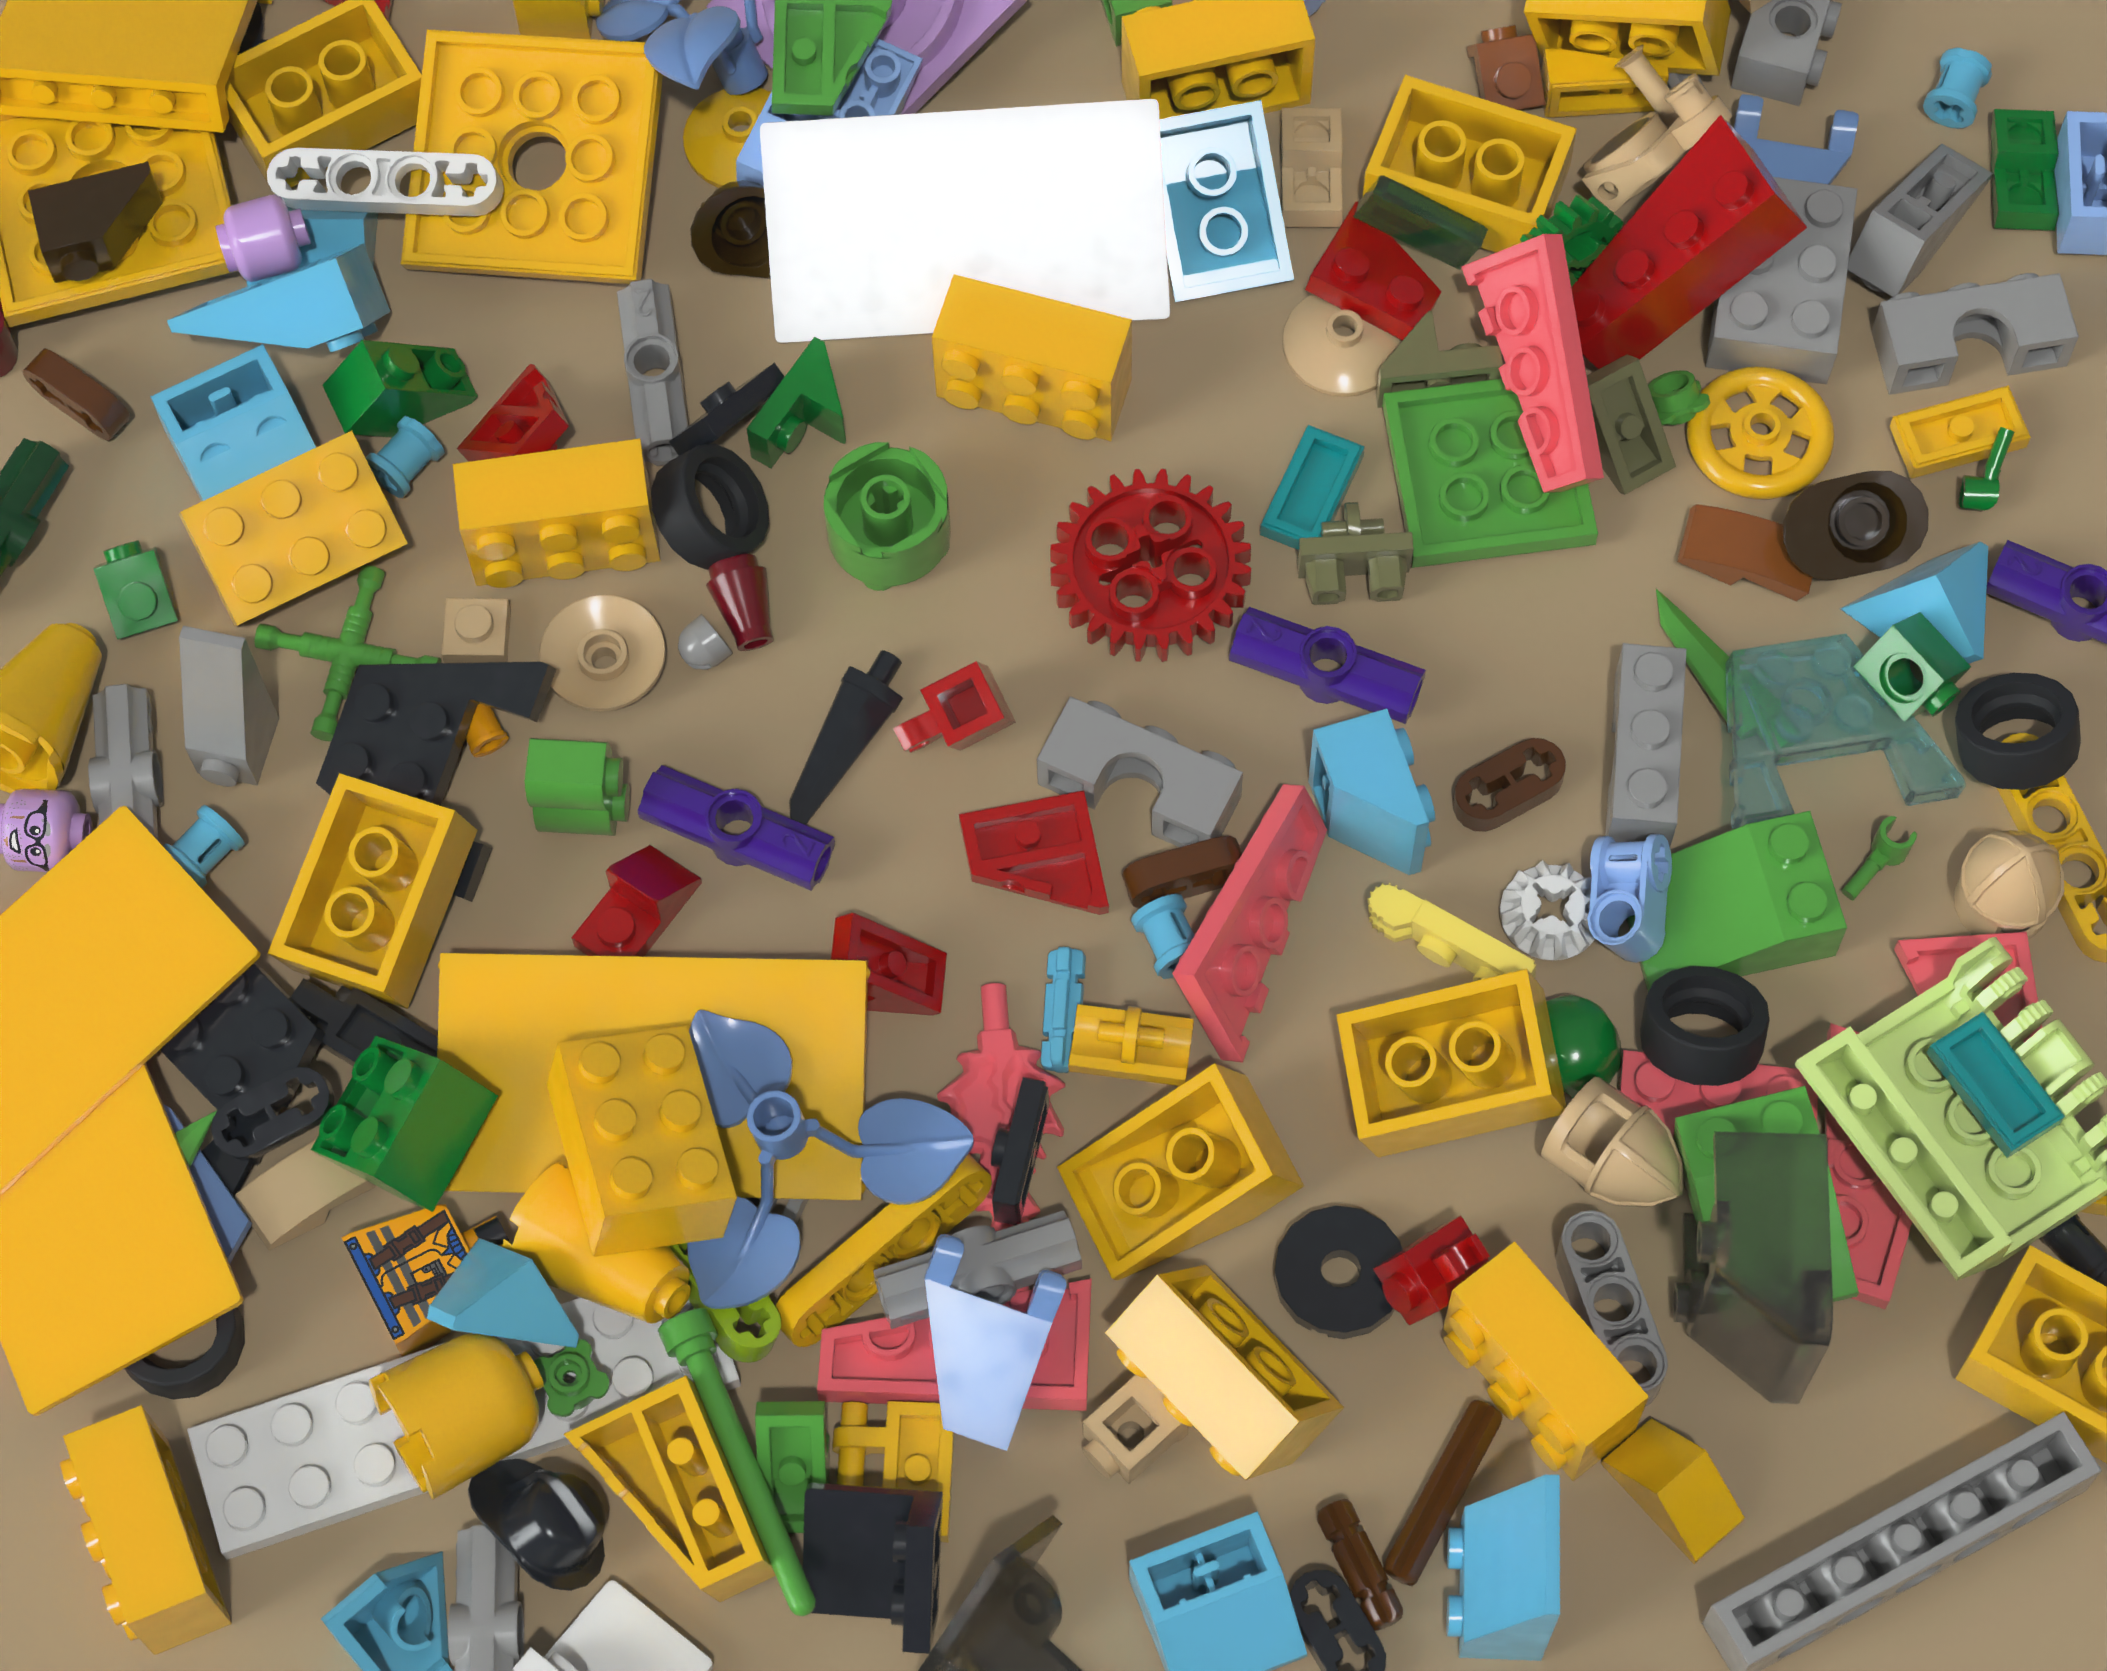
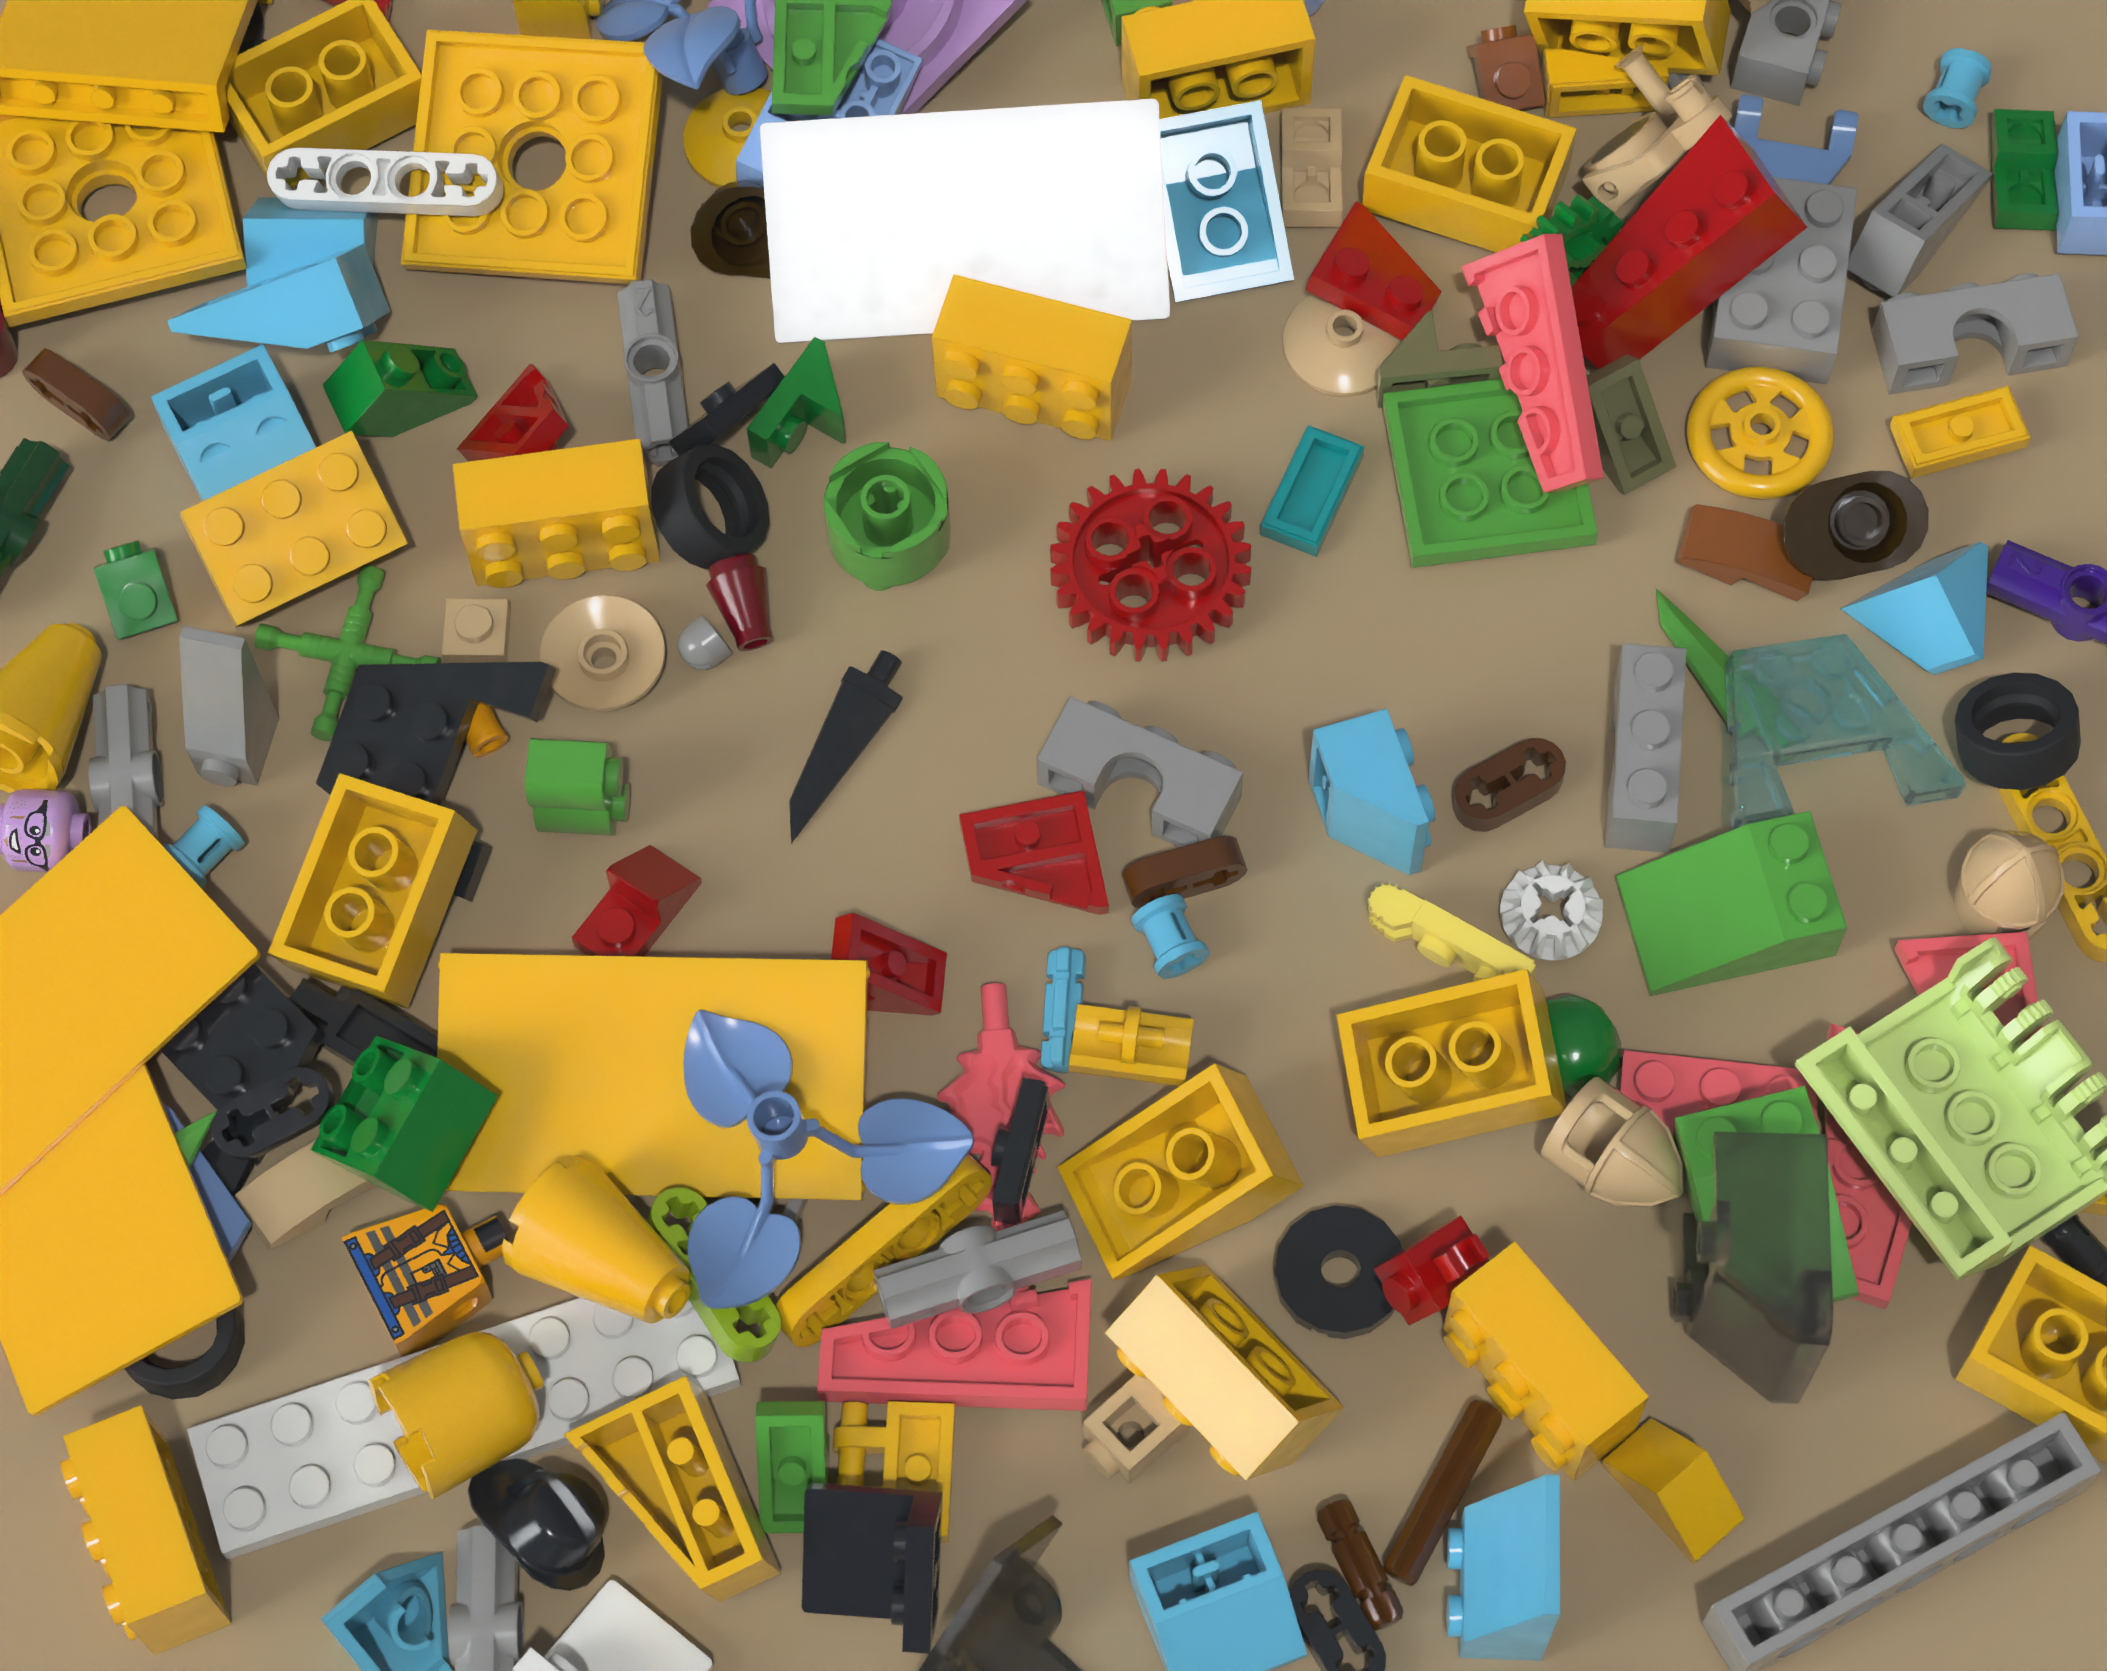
(93, 219): dark brown slope -> none
(262, 238): lavender head -> none
(404, 456): medium azure bush -> none
(502, 1297): medium azure slope -> none
(589, 1382): bright green plate -> none
(640, 1140): yellow brick -> none
(691, 1341): bright green piece -> none
(770, 843): dark purple piece -> none
(962, 710): red brick -> none
(984, 1348): flag -> none
(1250, 921): coral wing -> none
(1291, 649): dark purple piece -> none
(1355, 549): olive hips -> none
(1420, 222): clear green tile -> none
(1613, 1279): light grey beam -> none
(1625, 883): light blue piece -> none
(1677, 397): bright green plate -> none
(1700, 1058): black tyre -> none
(1883, 853): bright green hand -> none
(1889, 670): green brick -> none
(1983, 492): green hand -> none
(1995, 1084): teal tile -> none

